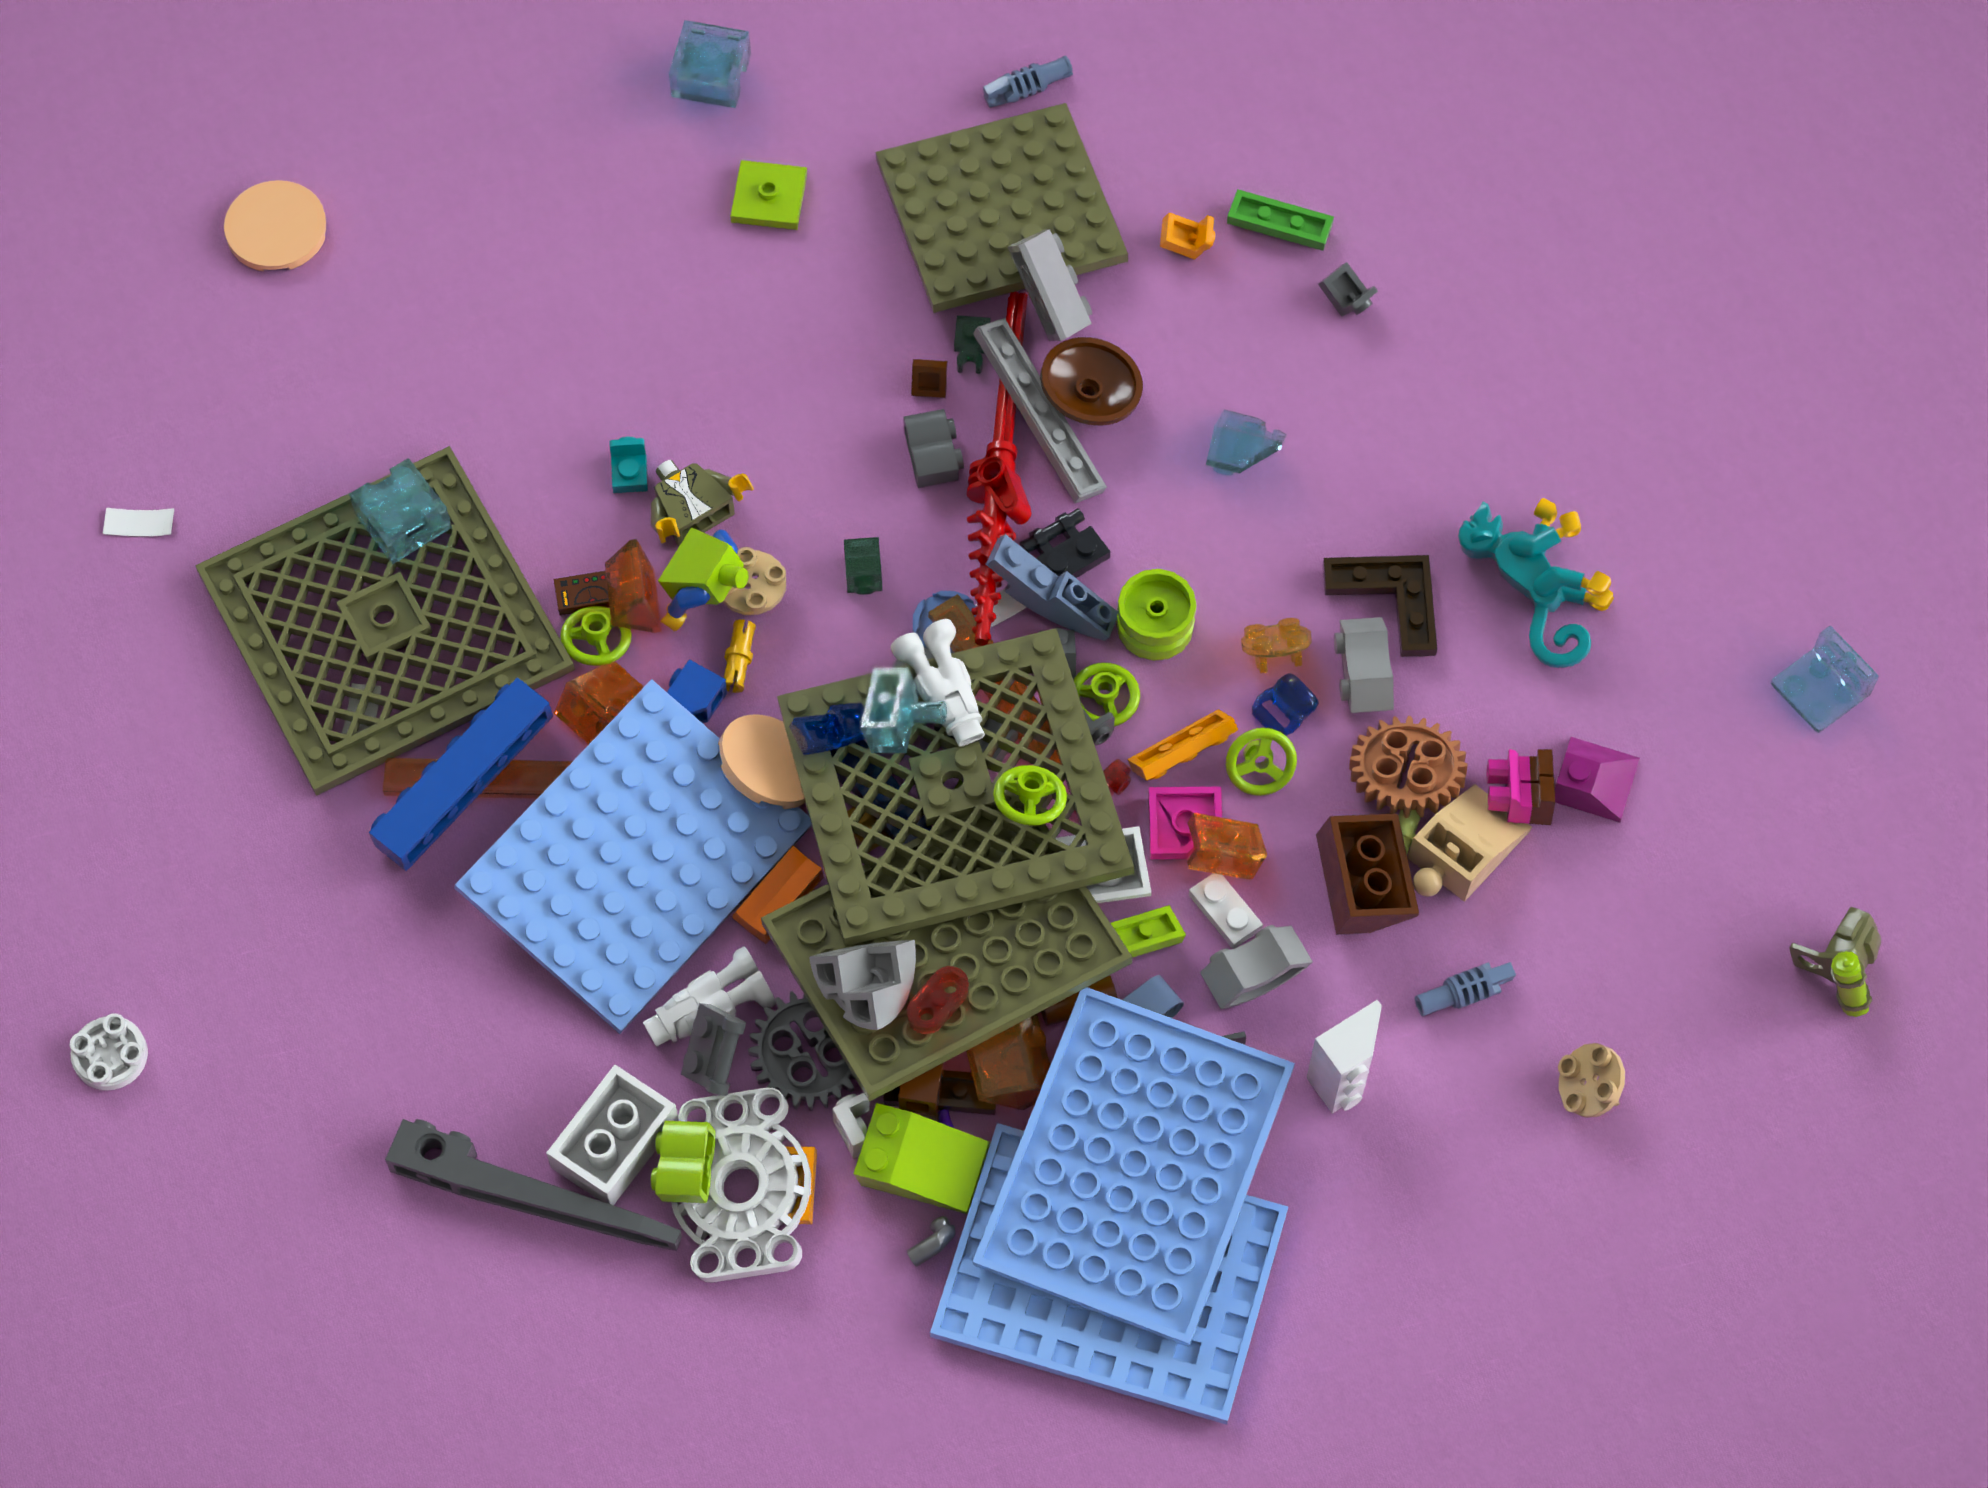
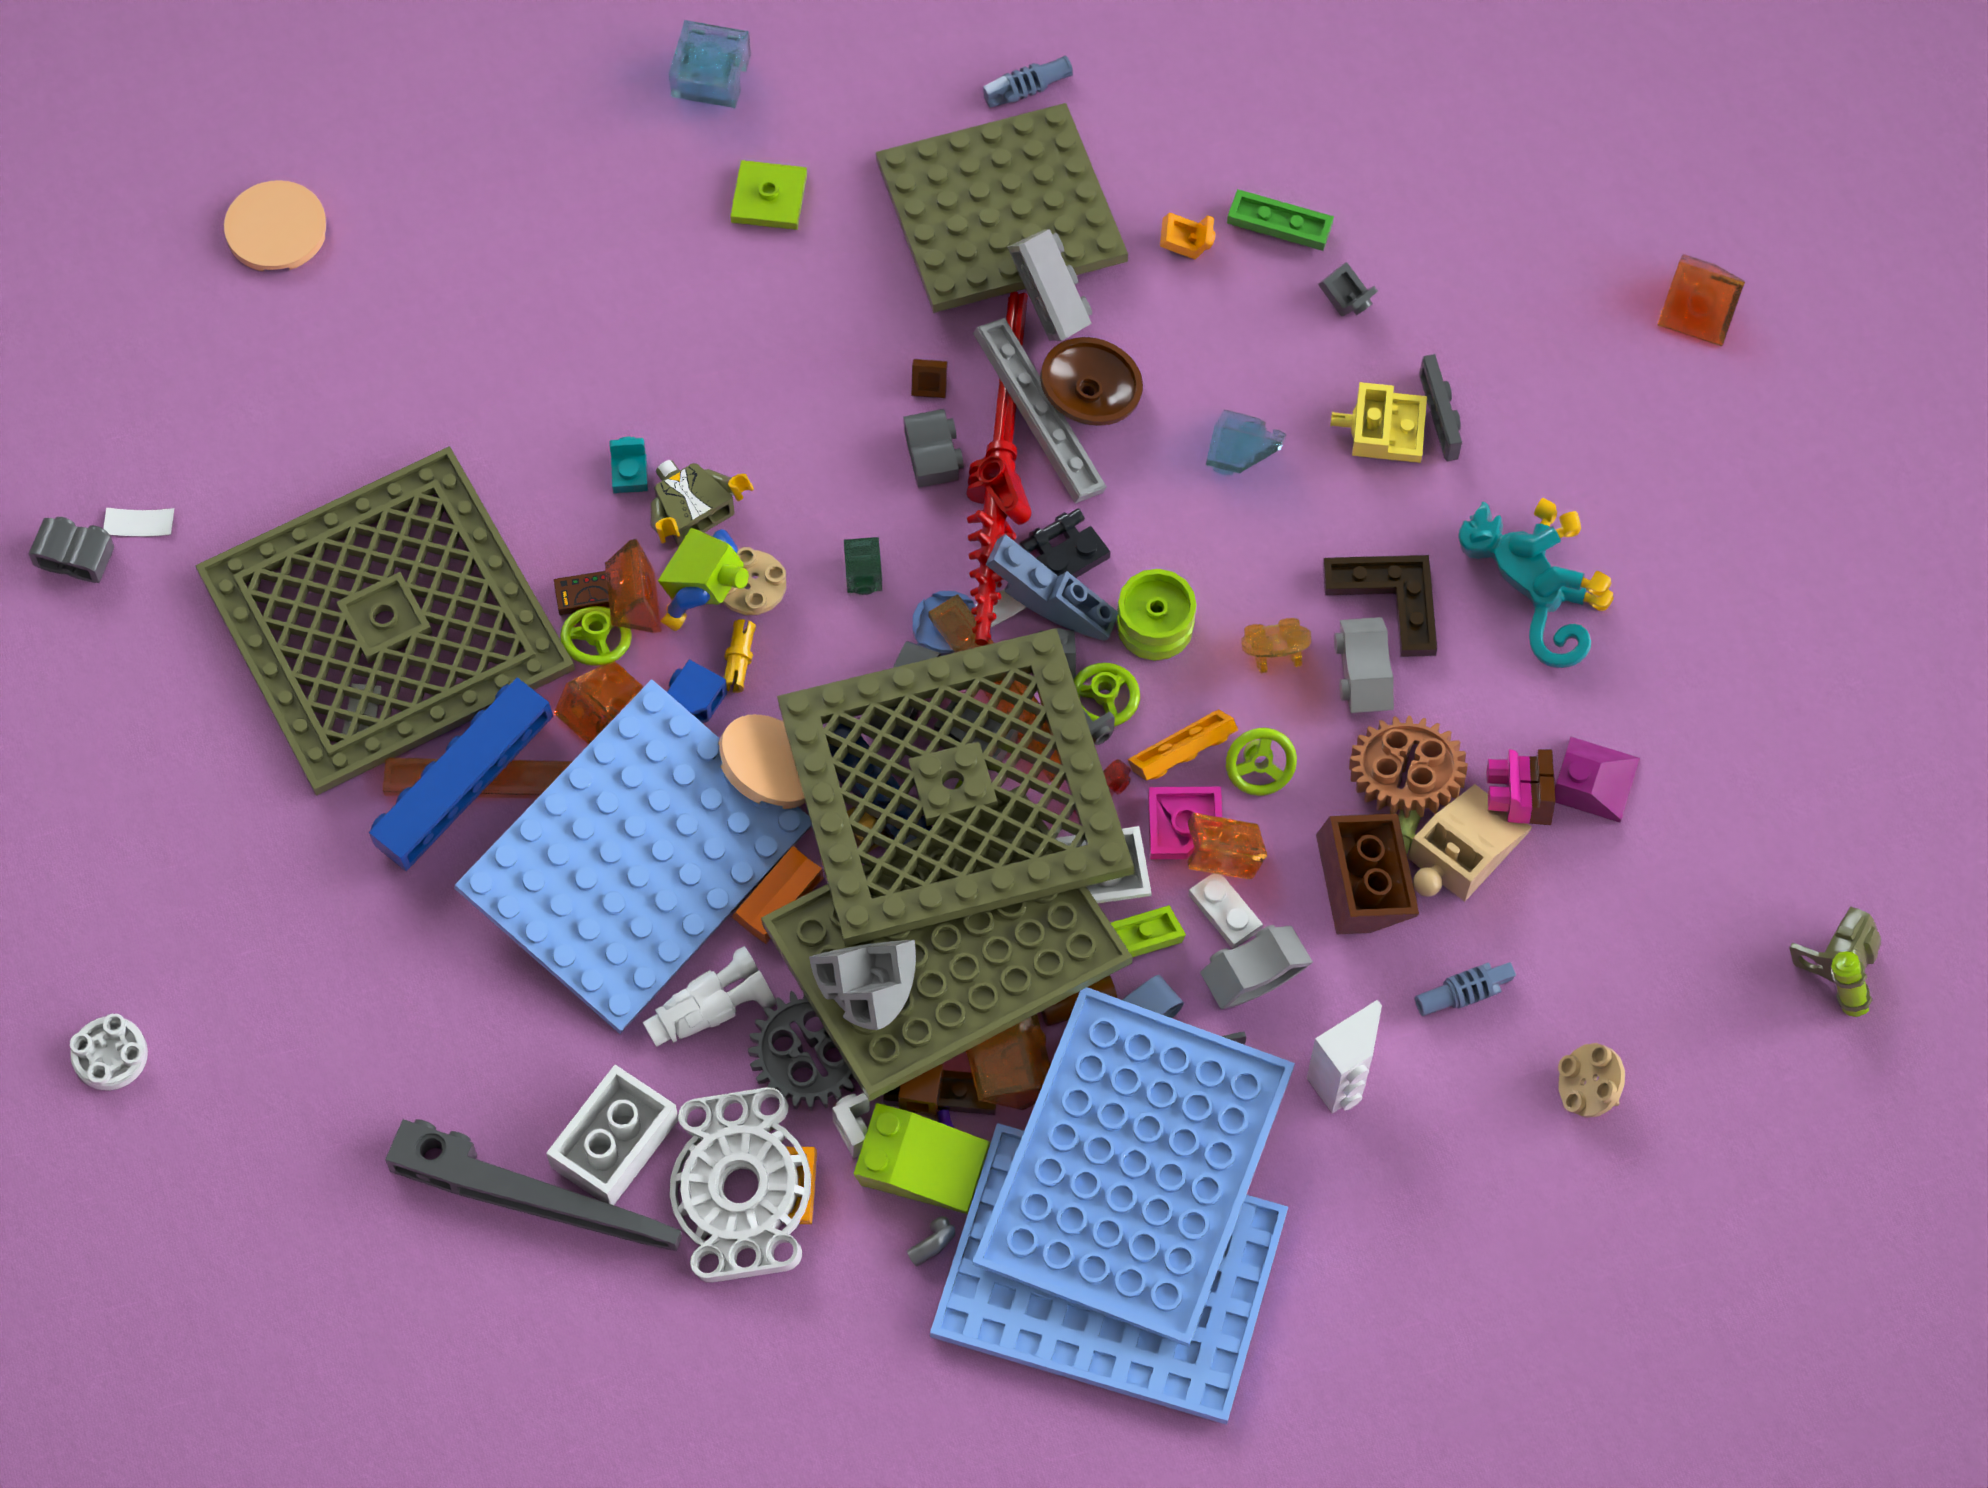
(72, 549): none -> dark grey brick
(401, 511): clear light blue piece -> none
(684, 1161): lime brick -> none
(712, 1048): dark grey plate -> none
(829, 731): clear blue slope -> none
(894, 709): clear light blue brick -> none
(936, 1001): clear red plate -> none
(946, 683): white piece -> none
(967, 343): clear green plate -> none
(1031, 786): lime piece -> none
(1291, 698): clear blue piece -> none
(1385, 423): none -> light yellow plate
(1438, 398): none -> dark grey plate
(1701, 300): none -> clear orange slope
(1826, 681): clear light blue bracket -> none

